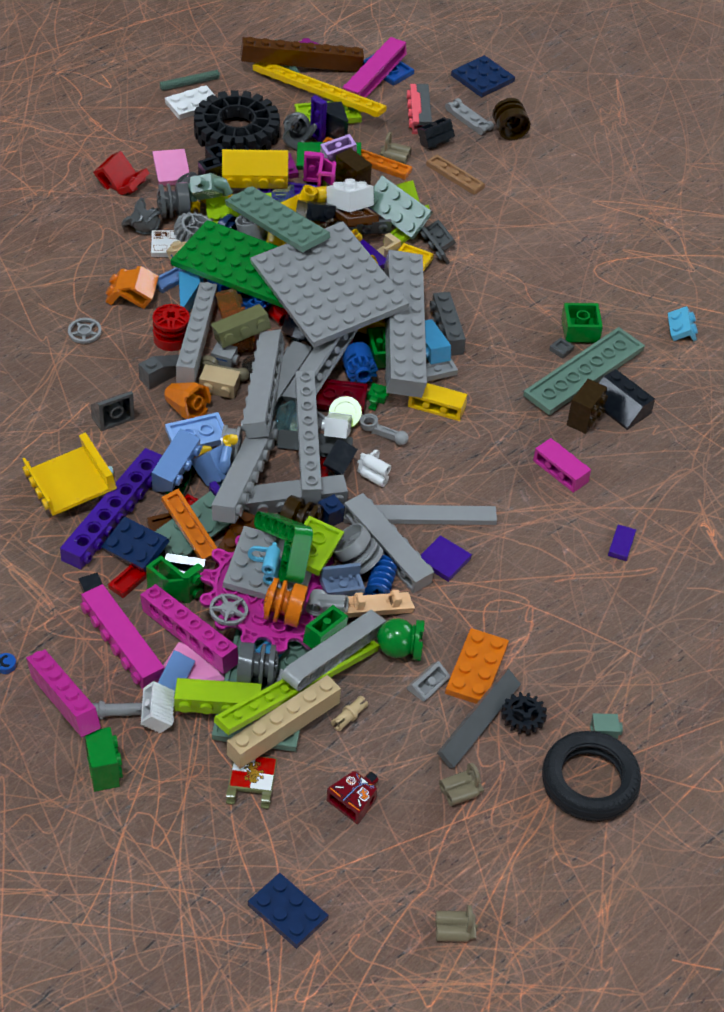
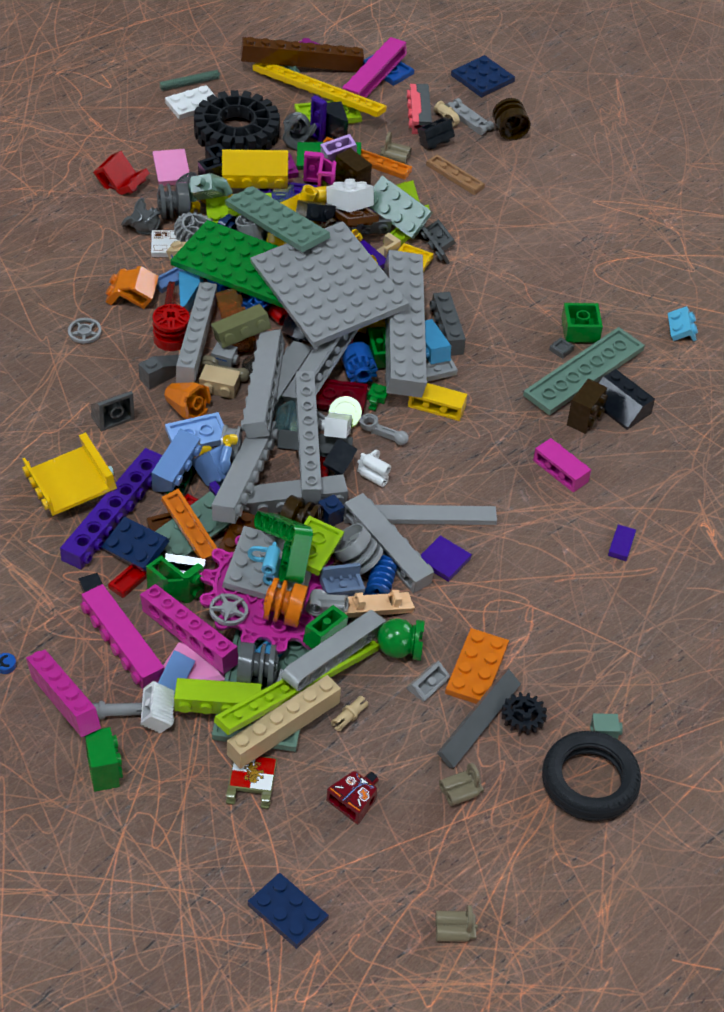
(170, 294): none -> clear red tile
(448, 112): none -> tan connector

